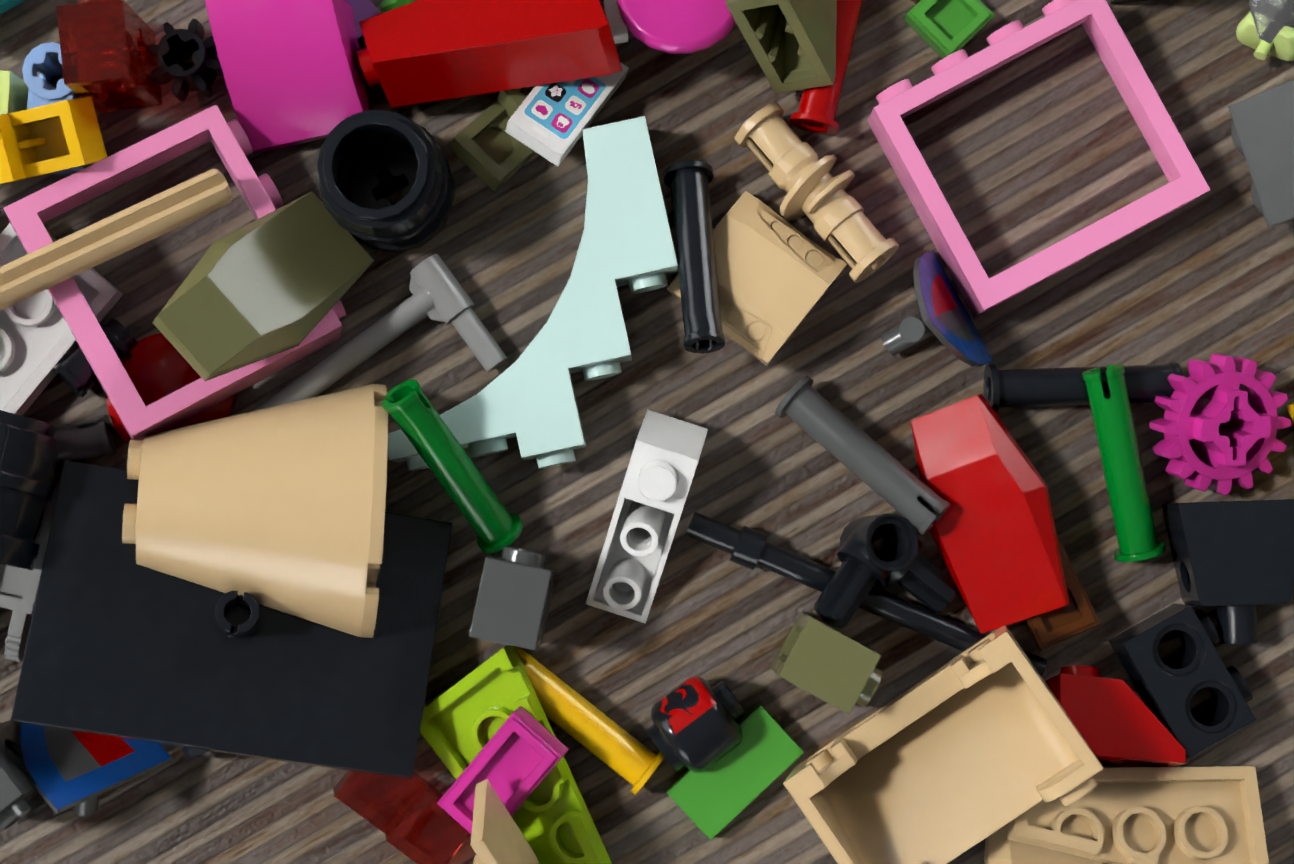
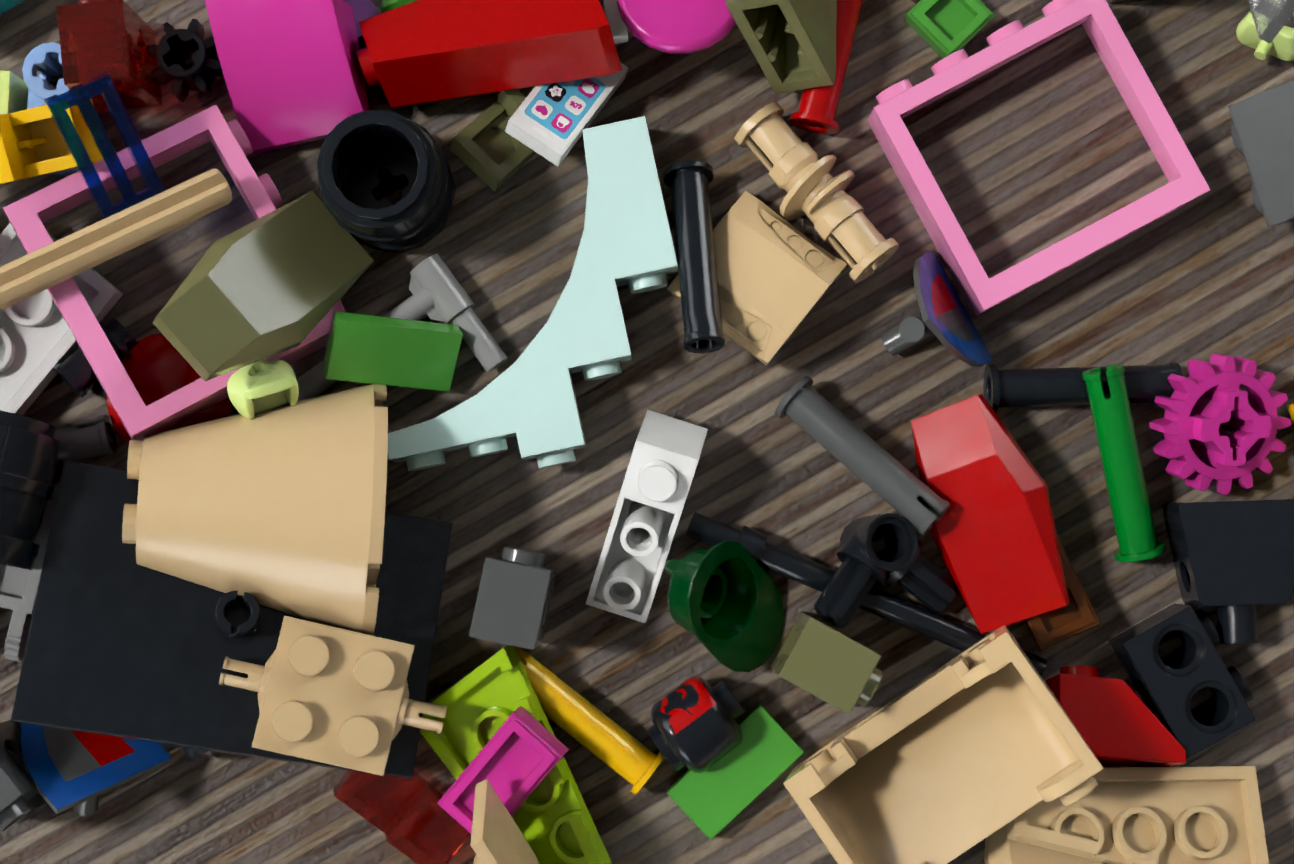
(80, 96): none -> clear blue tile
(262, 387): none -> yellowish green piece
(333, 696): none -> tan plate
(391, 351): none -> bright green tile
(452, 467): green pin -> none
(727, 604): none -> dark green piece

